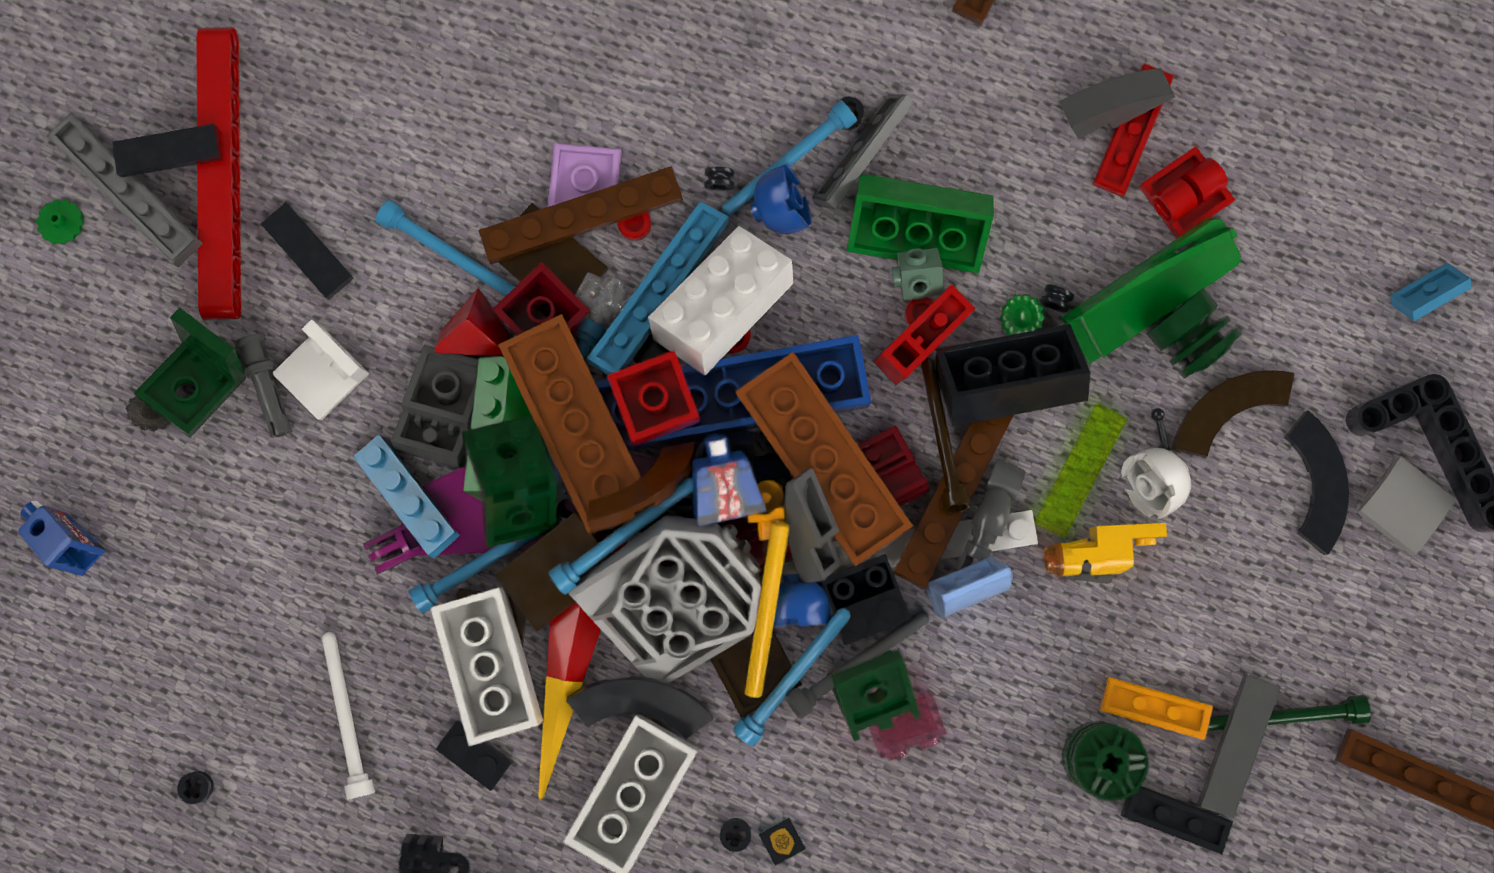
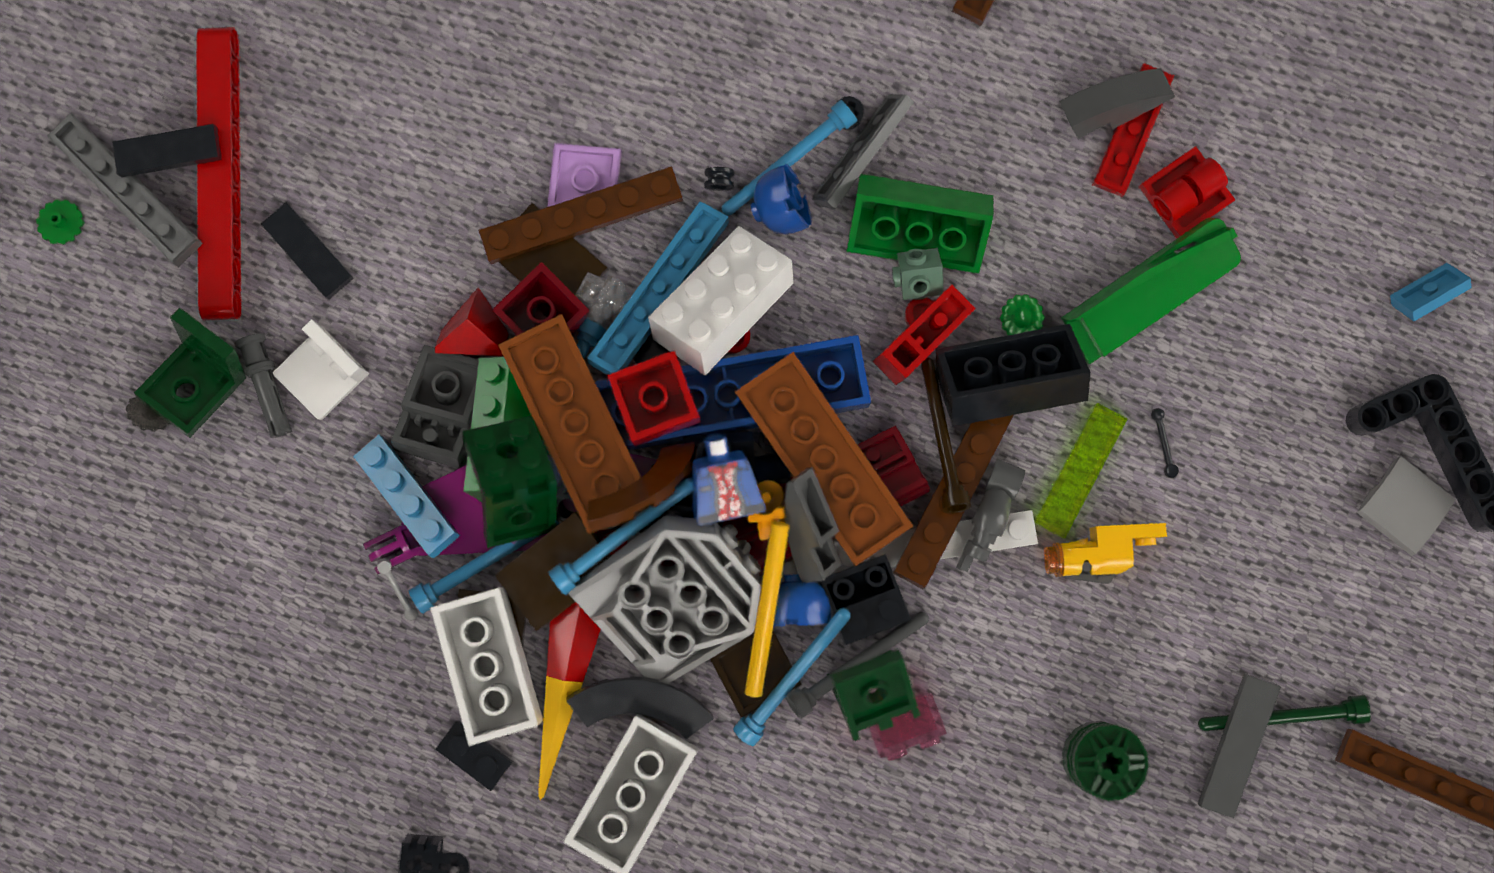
(58, 539): blue torso -> none
(184, 786): black bush -> none
(358, 782): white piece -> none
(384, 567): none -> light grey hinge
(393, 217): dark azure piece -> none
(636, 227): red tile -> none
(743, 842): black bush -> none
(782, 841): black tile -> none
(969, 586): light blue slope -> none
(1056, 298): black bush -> none
(1156, 708): light orange tile -> none
(1158, 481): white cylinder -> none
(1178, 819): black tile -> none
(1194, 334): dark green wheel -> none
(1227, 400): dark brown tile -> none
(1329, 482): black tile -> none

